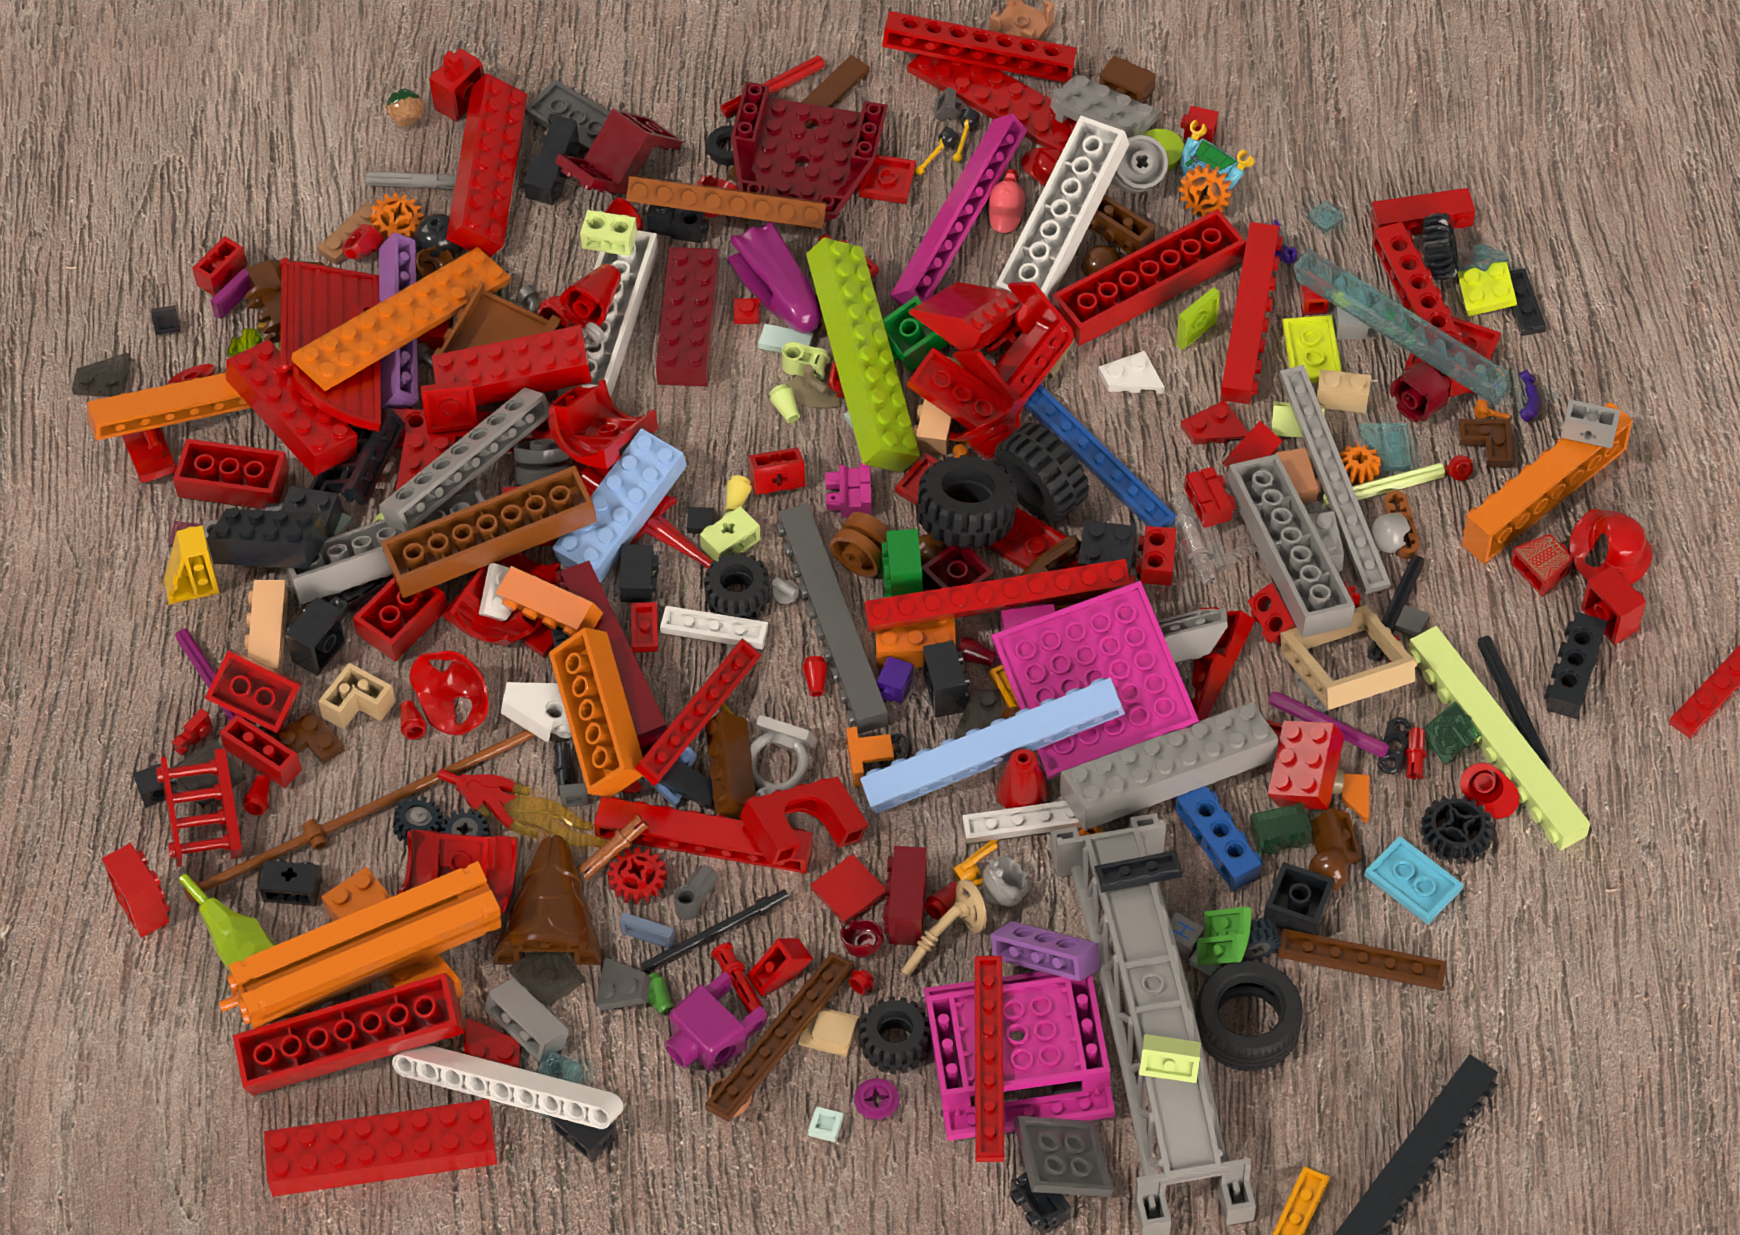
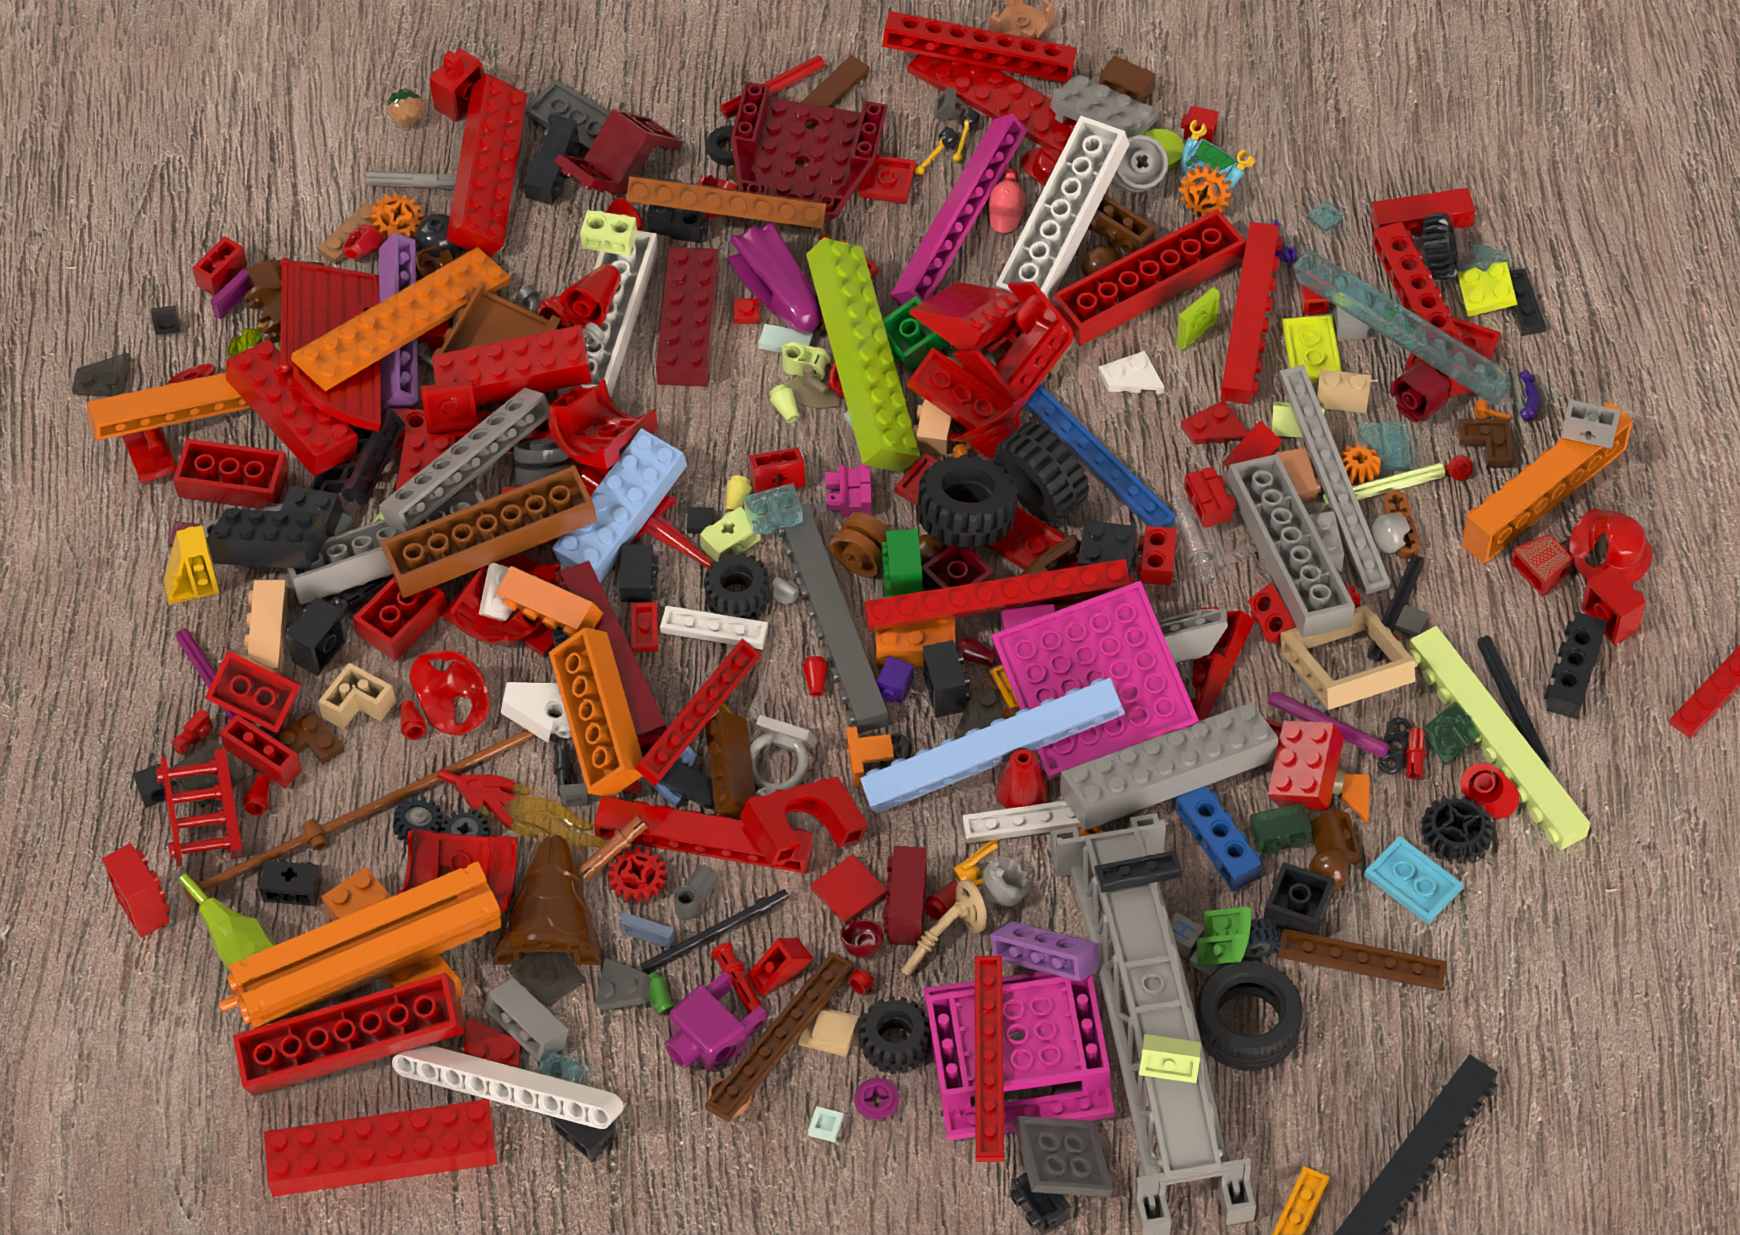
(773, 504): none -> clear light blue brick

